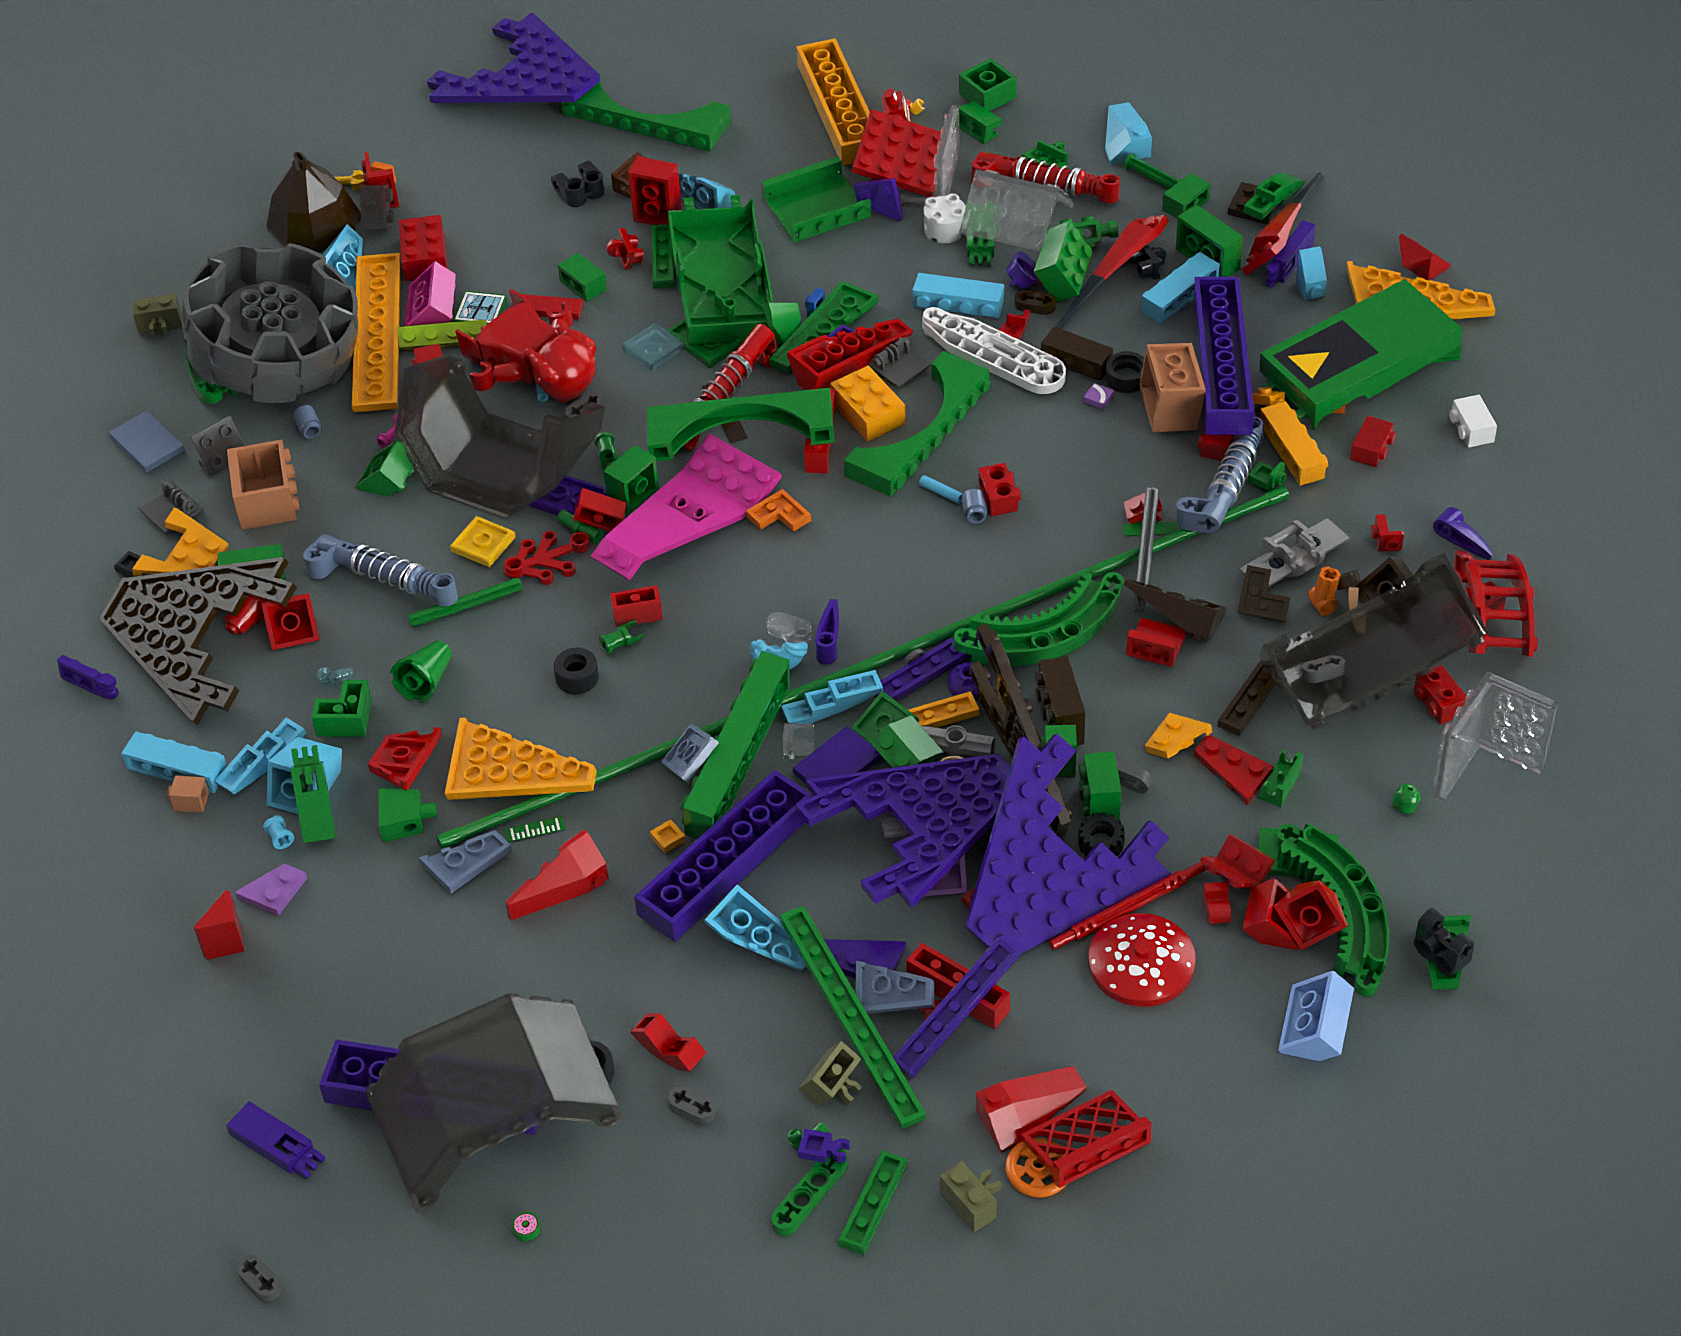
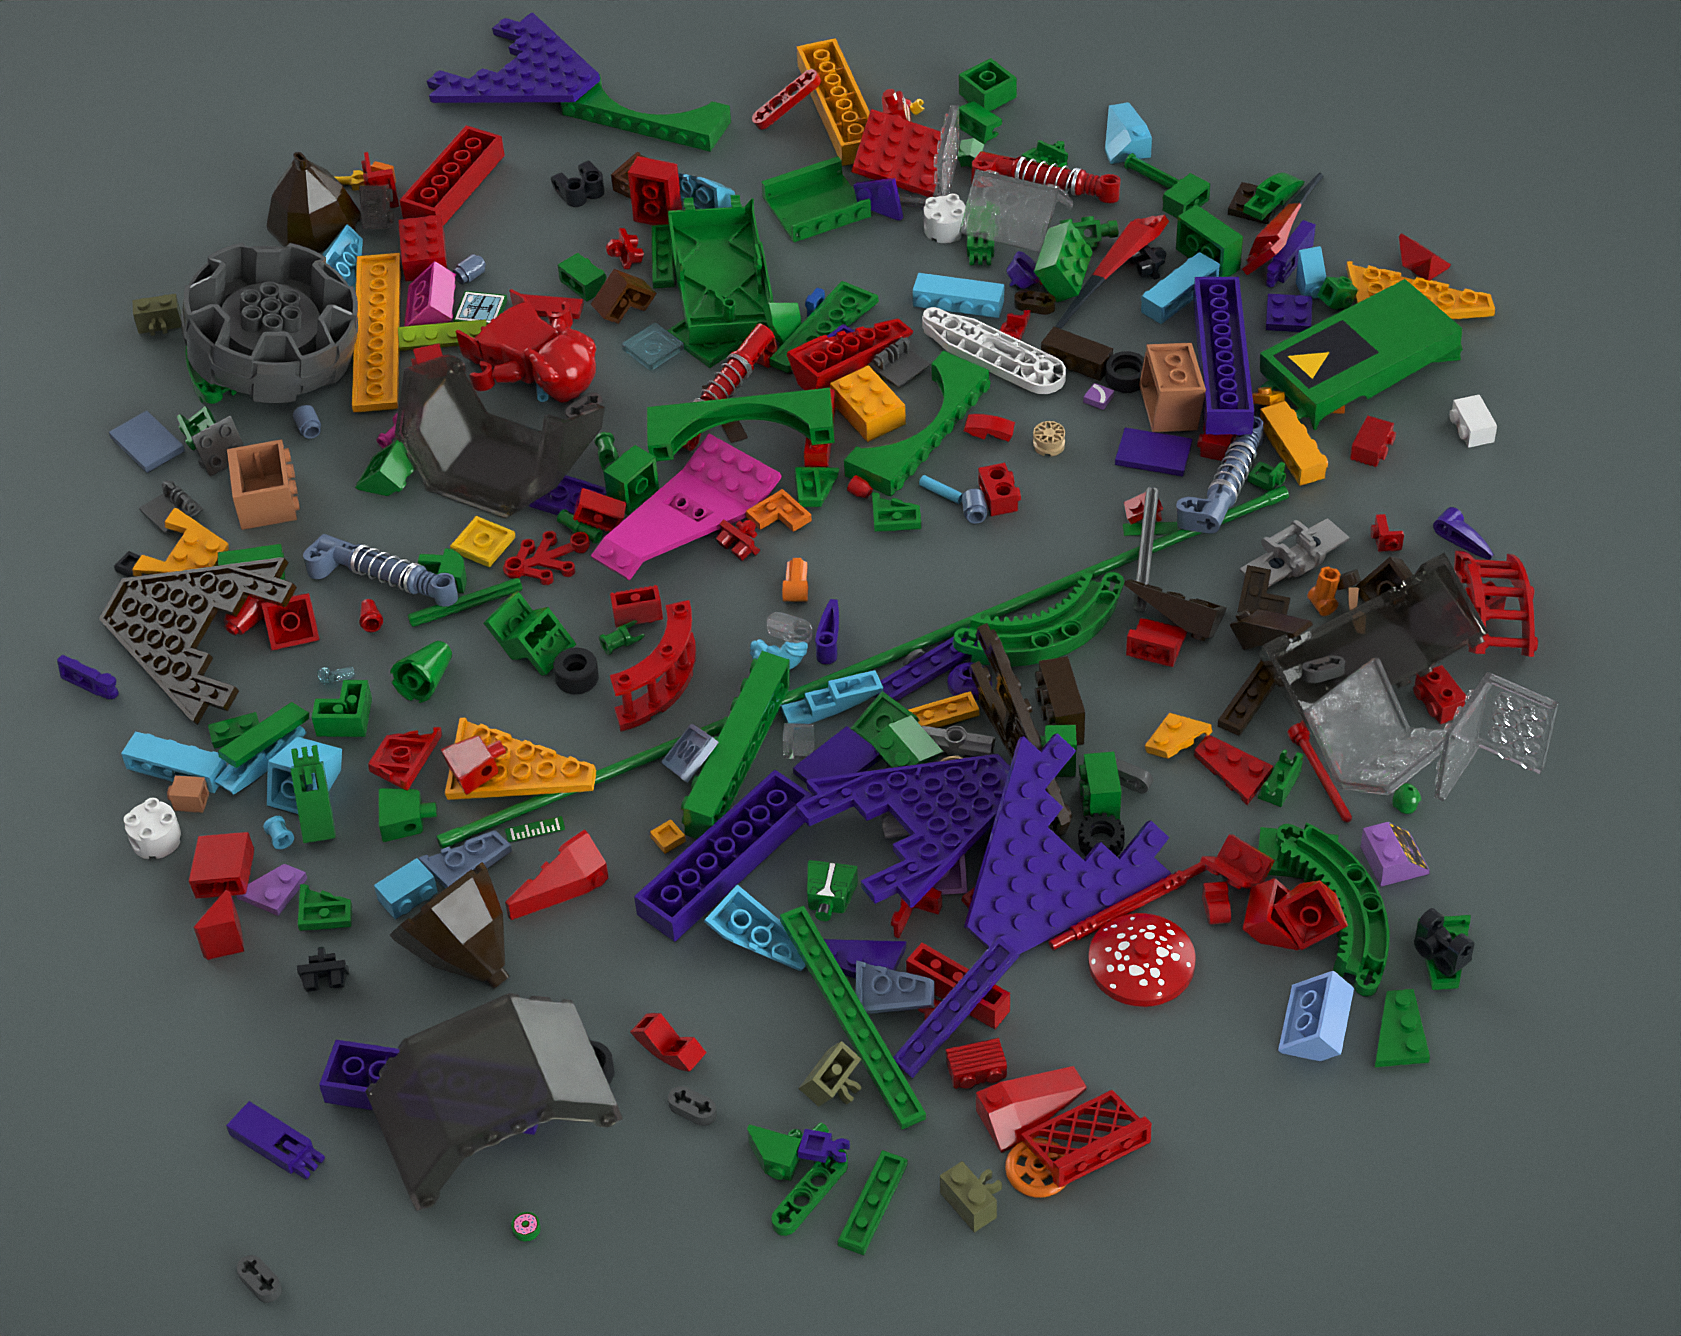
(152, 829): none -> white brick
(195, 424): none -> green bracket
(221, 864): none -> red brick
(230, 729): none -> green plate
(263, 734): none -> green tile
(322, 910): none -> green wing
(323, 966): none -> black hips
(370, 616): none -> red cone
(406, 888): none -> medium azure brick
(449, 562): none -> green brick
(453, 175): none -> red brick
(460, 930): none -> dark brown piece
(469, 269): none -> sand blue brick
(473, 761): none -> red torso
(529, 633): none -> green bracket
(620, 293): none -> reddish brown brick
(672, 656): none -> red fence
(742, 536): none -> red hips
(763, 118): none -> red beam
(774, 1152): none -> green slope
(796, 584): none -> orange piece
(814, 484): none -> green wing
(830, 887): none -> green torso
(859, 487): none -> red hose
(895, 514): none -> green wing
(930, 902): none -> red bracket
(968, 151): none -> green piece
(976, 1063): none -> red brick
(981, 424): none -> red slope
(1049, 439): none -> tan wheel
(1153, 451): none -> dark purple tile
(1263, 626): none -> dark brown wedge
(1288, 312): none -> dark purple plate
(1301, 738): none -> red piece
(1337, 292): none -> green brick
(1368, 734): none -> clear bracket
(1392, 854): none -> medium lavender slope
(1401, 1031): none -> green wing

